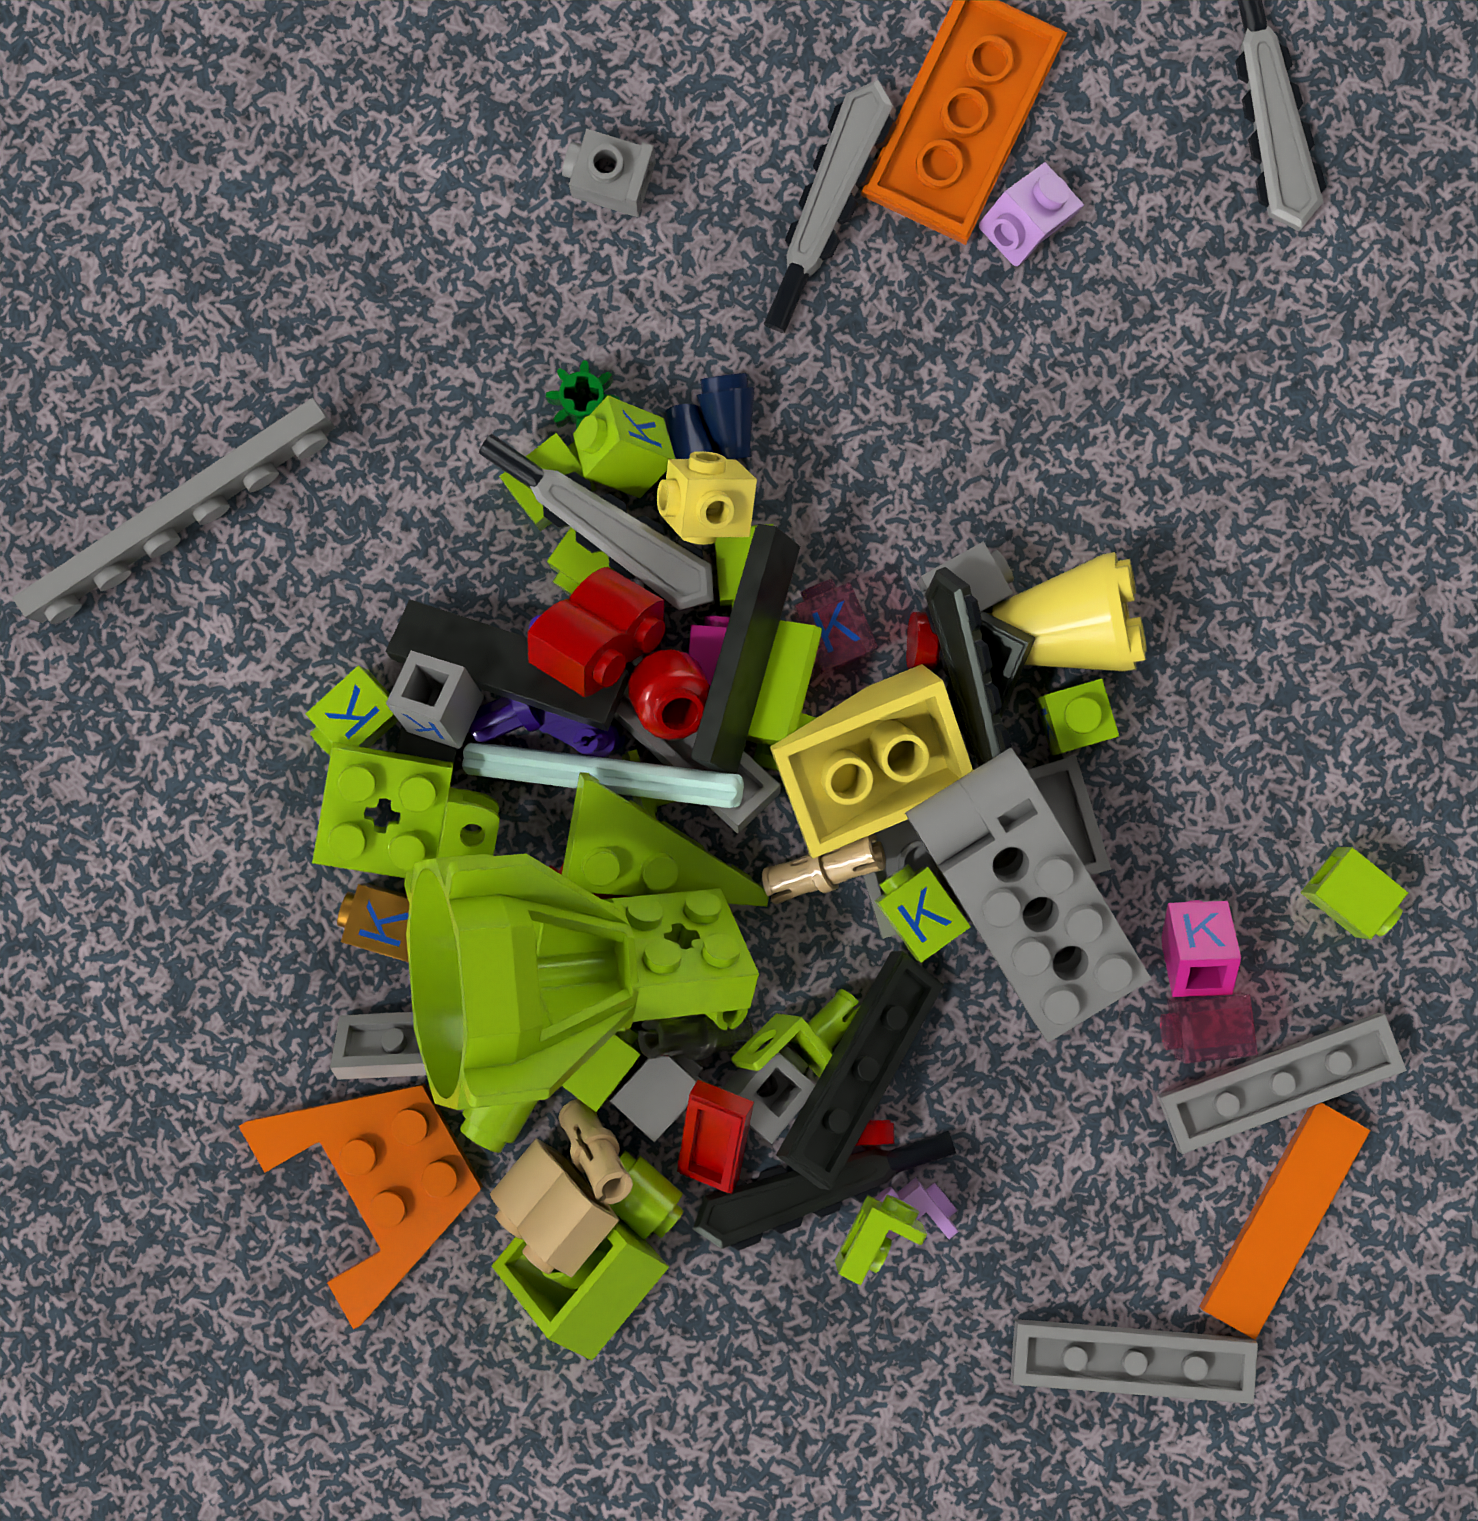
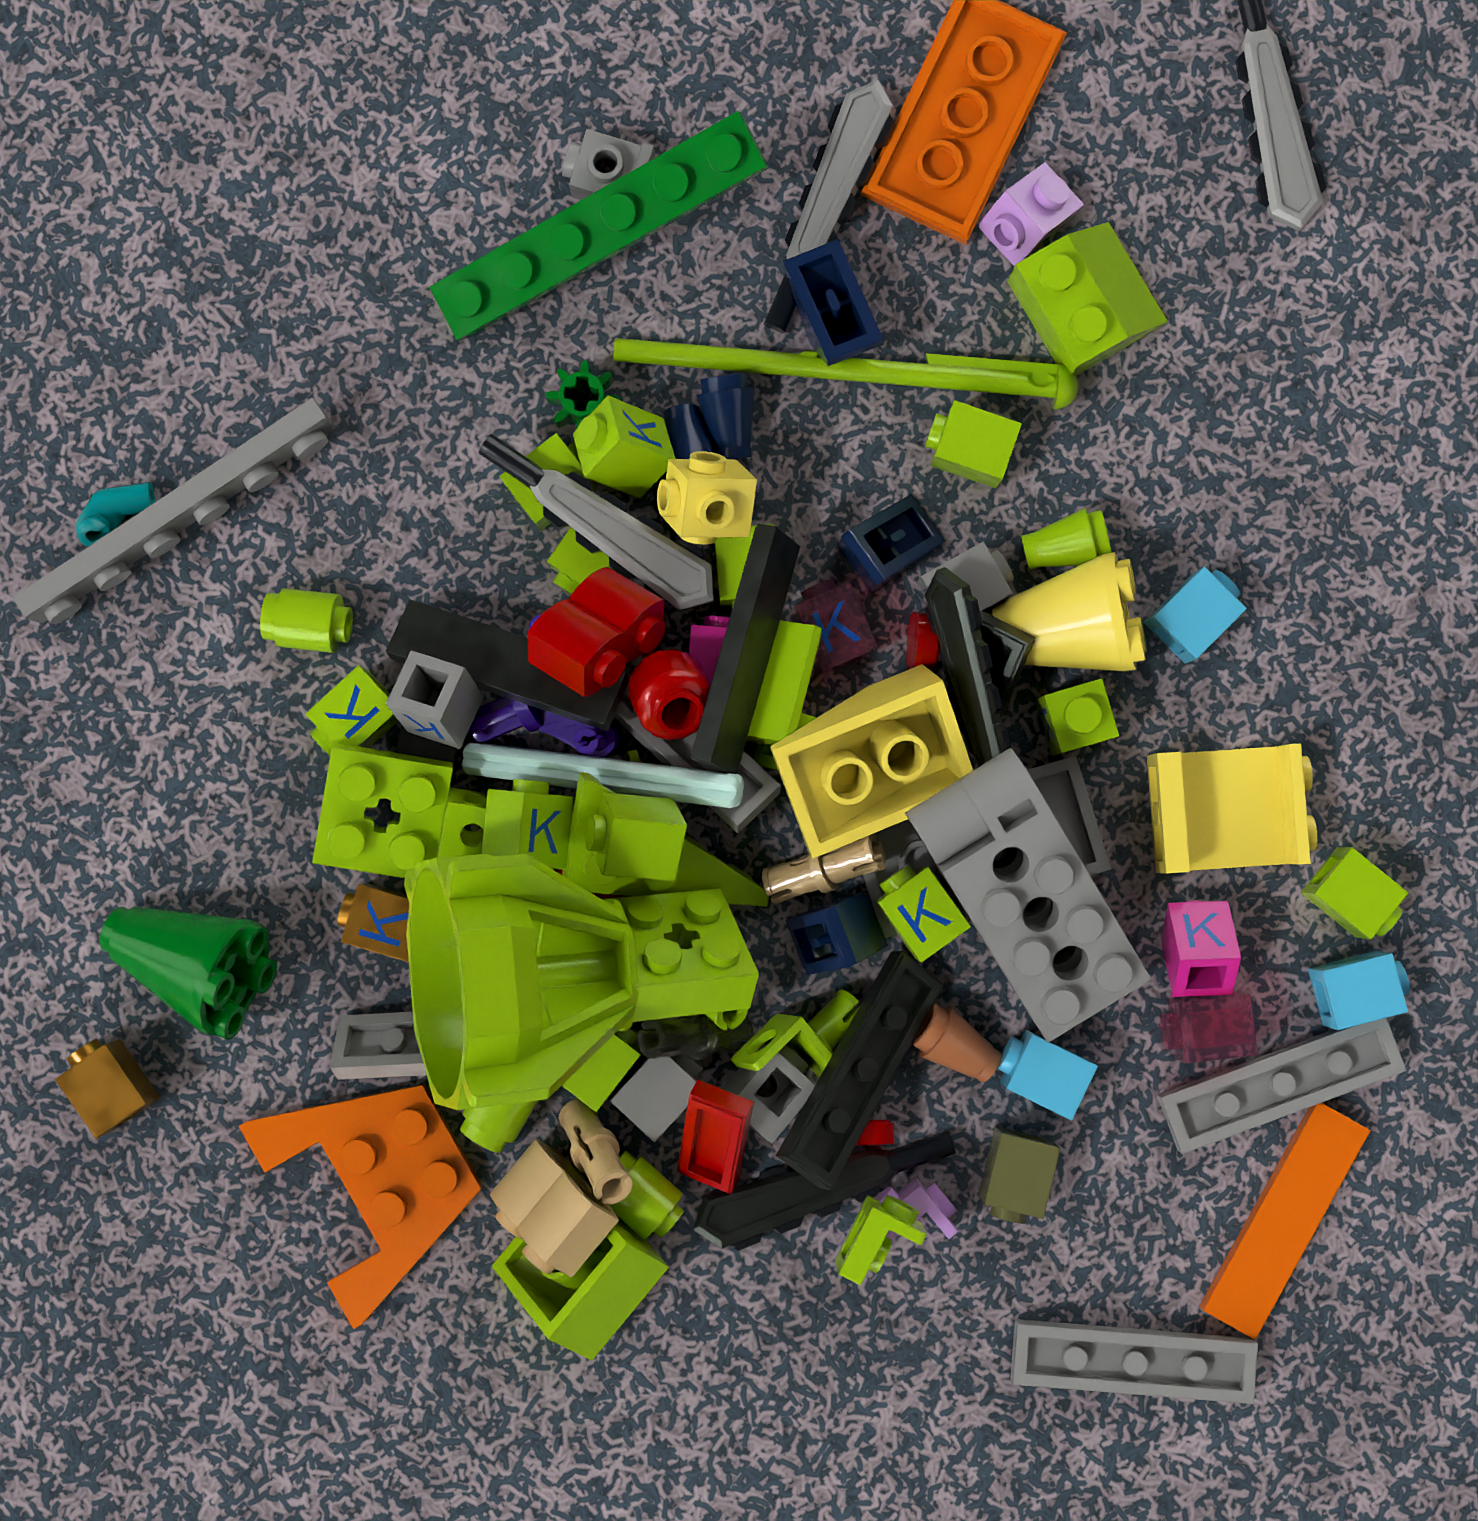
(106, 1086): none -> pearl gold brick
(109, 509): none -> teal arm
(193, 962): none -> green cone
(306, 620): none -> lime brick
(528, 823): none -> lime brick
(600, 226): none -> green plate
(636, 836): none -> lime brick
(831, 303): none -> dark blue slope
(837, 934): none -> dark blue slope
(890, 542): none -> dark blue slope
(938, 372): none -> lime bar
(956, 1044): none -> nougat cone
(972, 443): none -> lime brick
(1018, 1175): none -> olive brick
(1046, 1073): none -> medium azure brick
(1068, 541): none -> lime cone
(1085, 297): none -> lime slope
(1196, 613): none -> medium azure brick
(1230, 808): none -> light yellow panel
(1360, 989): none -> medium azure brick

